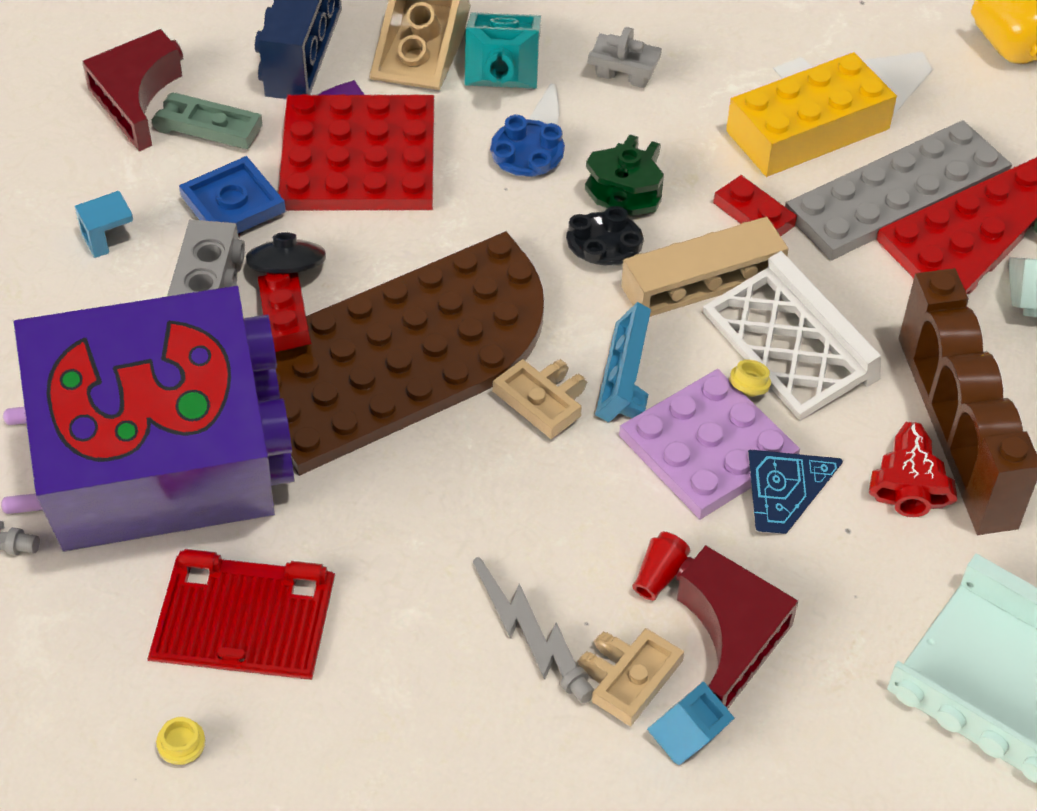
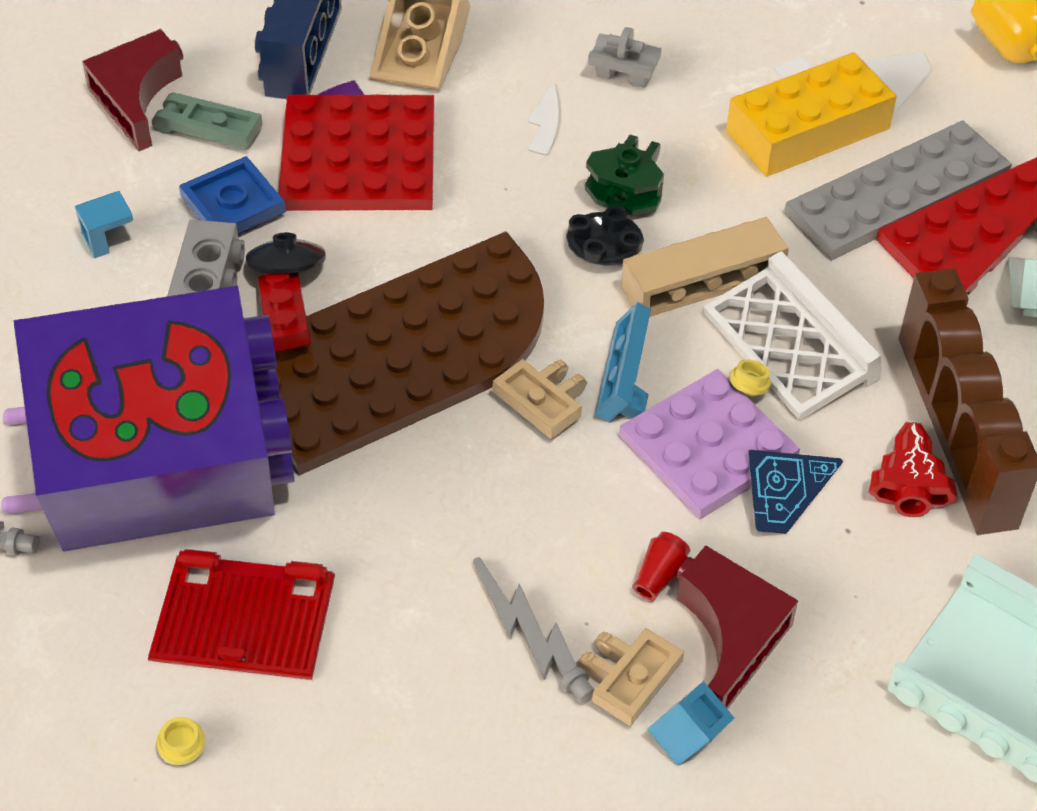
(502, 50): teal plate -> none
(527, 146): blue dish -> none
(748, 203): red plate -> none

